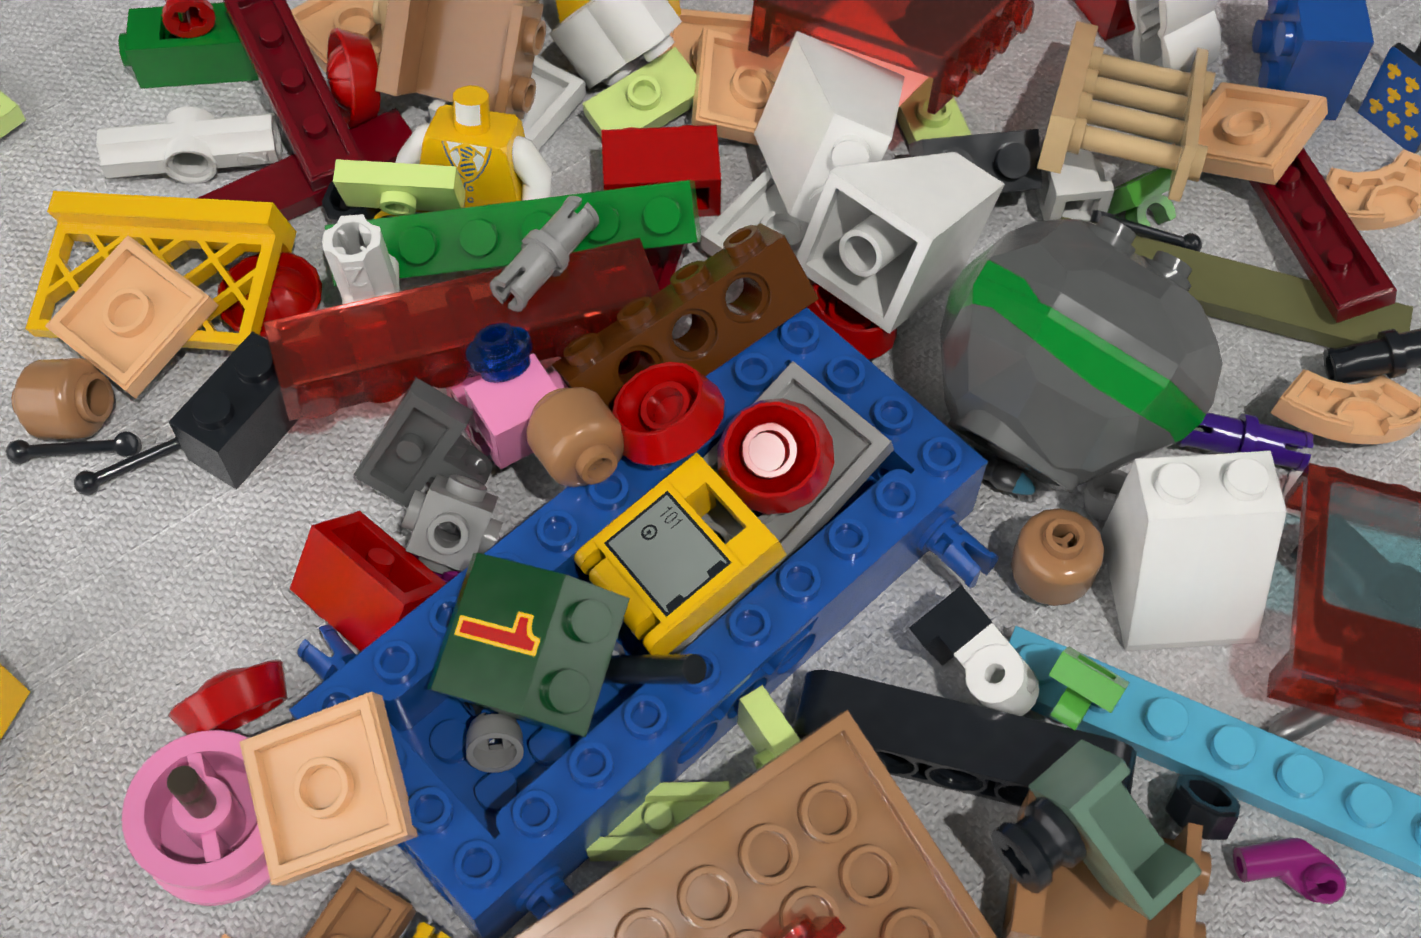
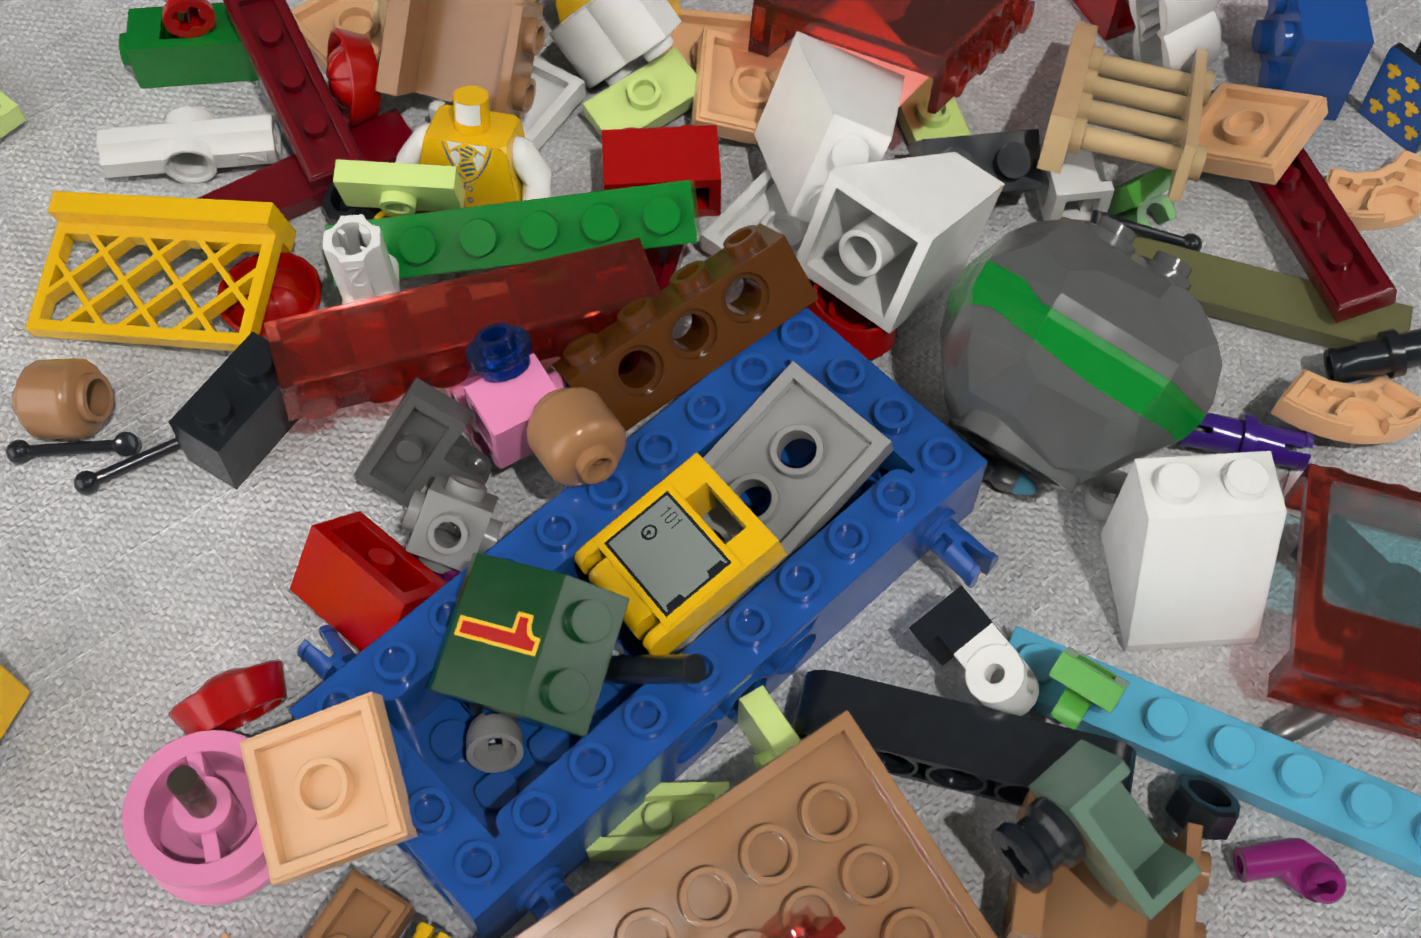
(132, 316): light nougat tile -> none
(544, 253): light grey pin -> none
(667, 413): red hat -> none
(776, 455): red hat -> none
(1057, 556): medium nougat head -> none

